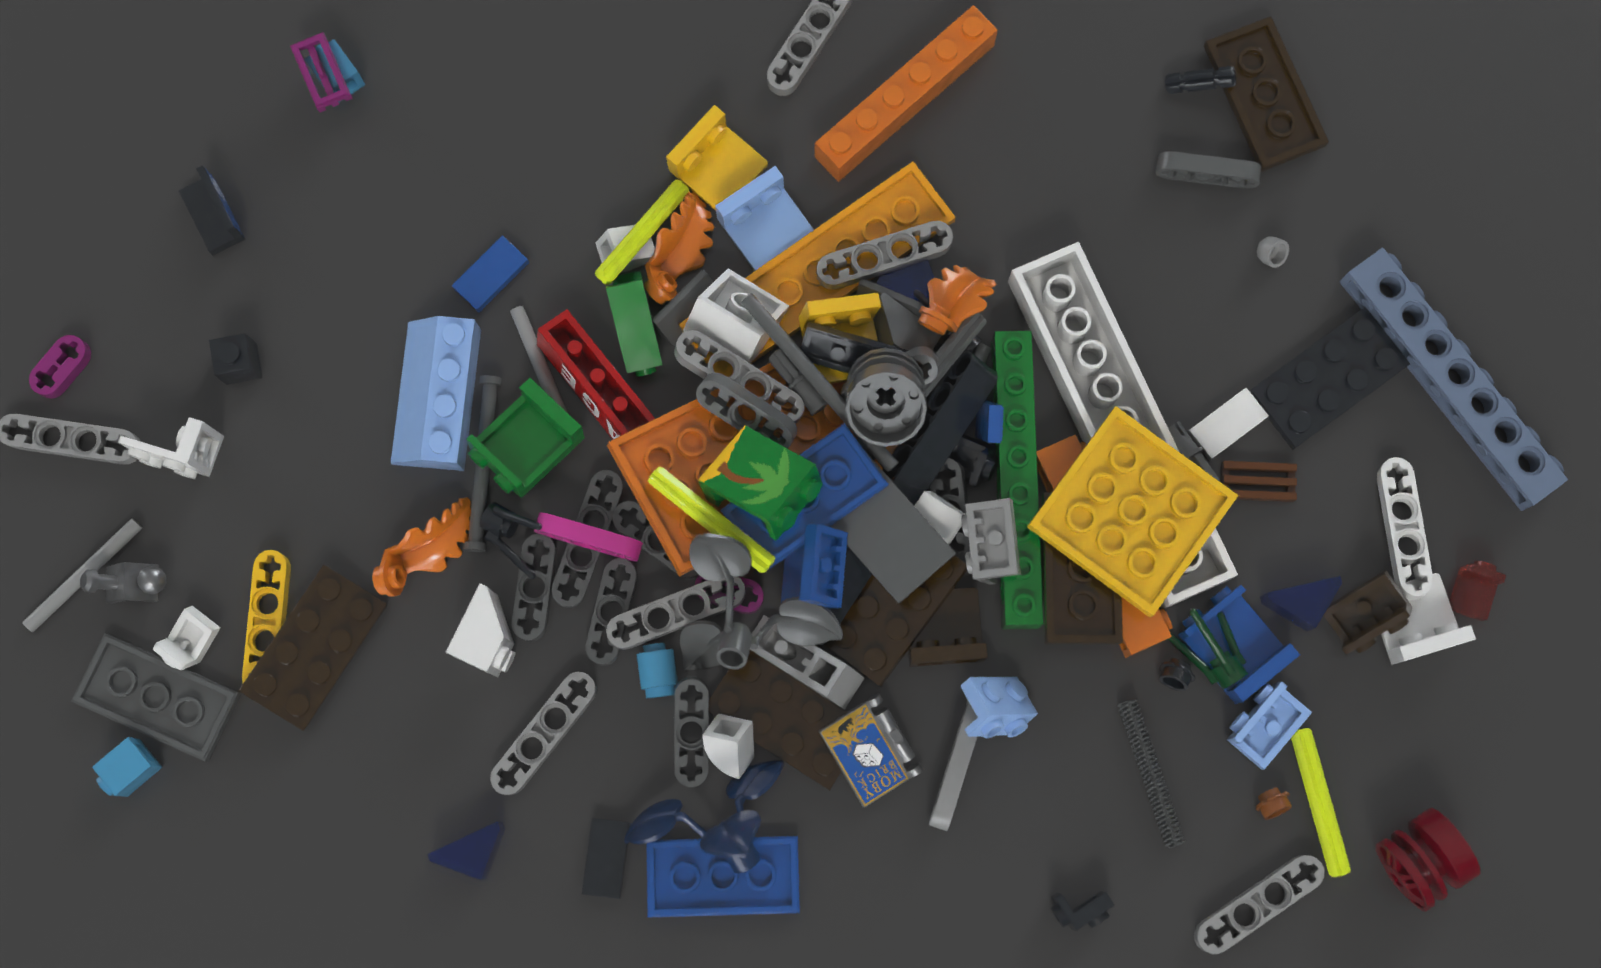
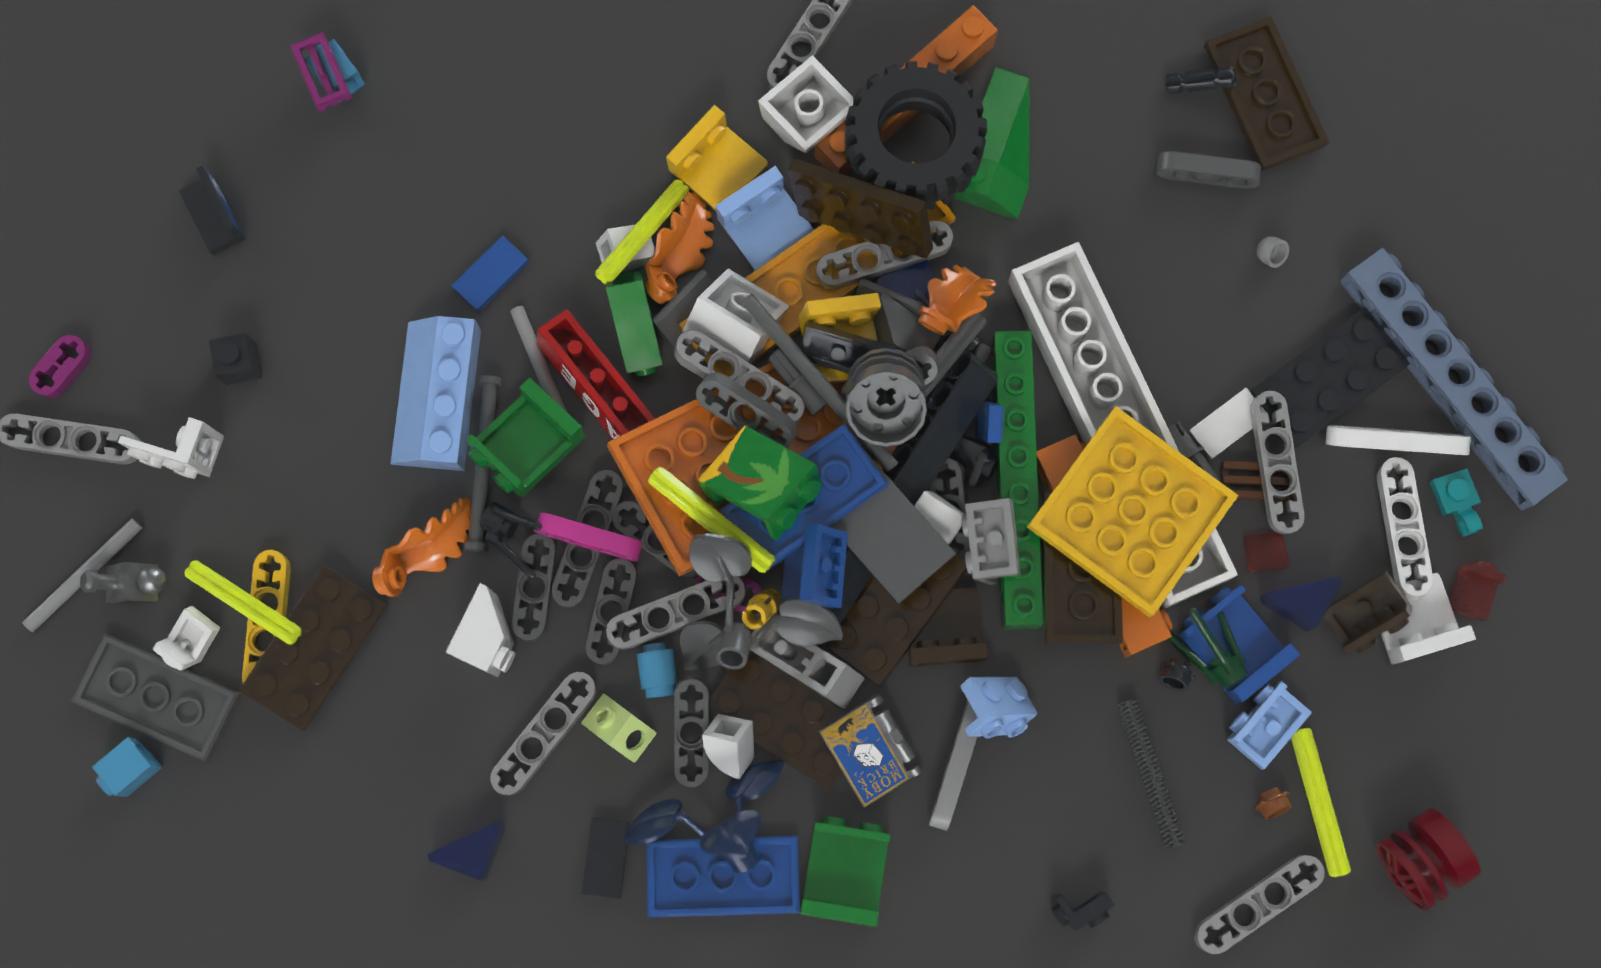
(243, 602): none -> neon yellow axle
(615, 724): none -> yellowish green bracket
(756, 605): none -> yellow pin
(806, 105): none -> white slope
(845, 872): none -> green panel
(861, 209): none -> dark brown plate
(923, 91): none -> black tyre
(1004, 167): none -> green wedge
(1266, 552): none -> clear red slope
(1283, 462): none -> light grey beam
(1398, 440): none -> white beam
(1458, 495): none -> teal plate

